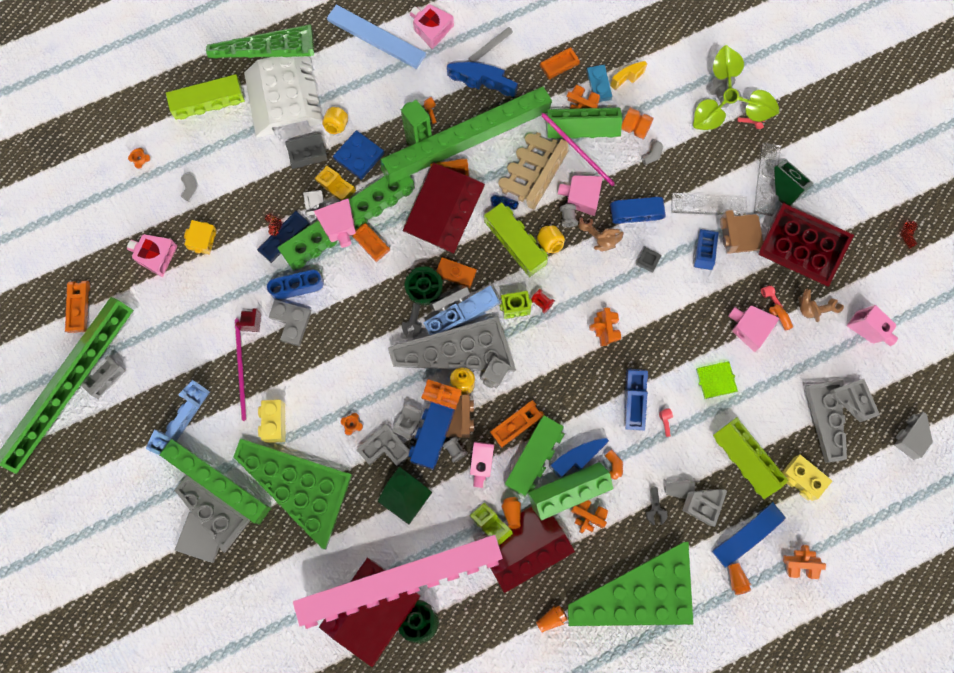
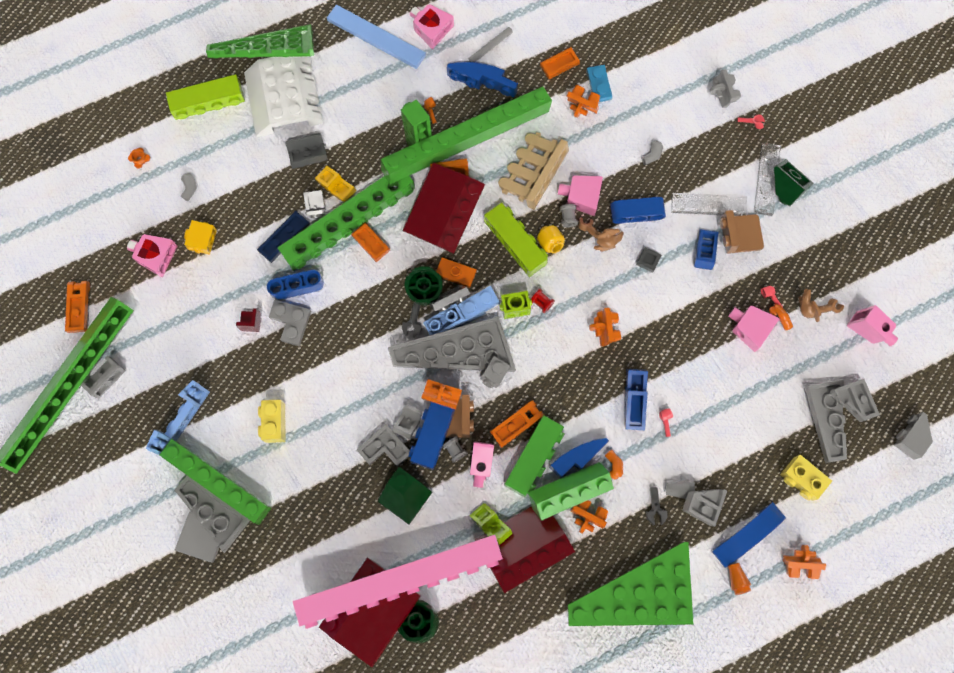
(240, 372): dark pink axle -> none
(274, 224): clear red arm -> none
(301, 487): bright green wing -> none
(335, 120): yellow head -> none
(337, 222): bright pink torso -> none
(346, 423): orange plate -> none
(358, 155): blue plate -> none
(463, 379): yellow head -> none
(496, 200): clear blue arm -> none
(512, 510): orange cone -> none
(553, 618): orange cone -> none
(578, 149): dark pink axle -> none
(585, 122): bright green brick -> none
(631, 73): yellow slope -> none
(637, 123): orange wheel -> none
(716, 380): clear neon green piece -> none
(750, 458): lime brick -> none
(761, 103): lime plant -> none
(805, 244): dark red slope -> none
(908, 232): clear red arm -> none

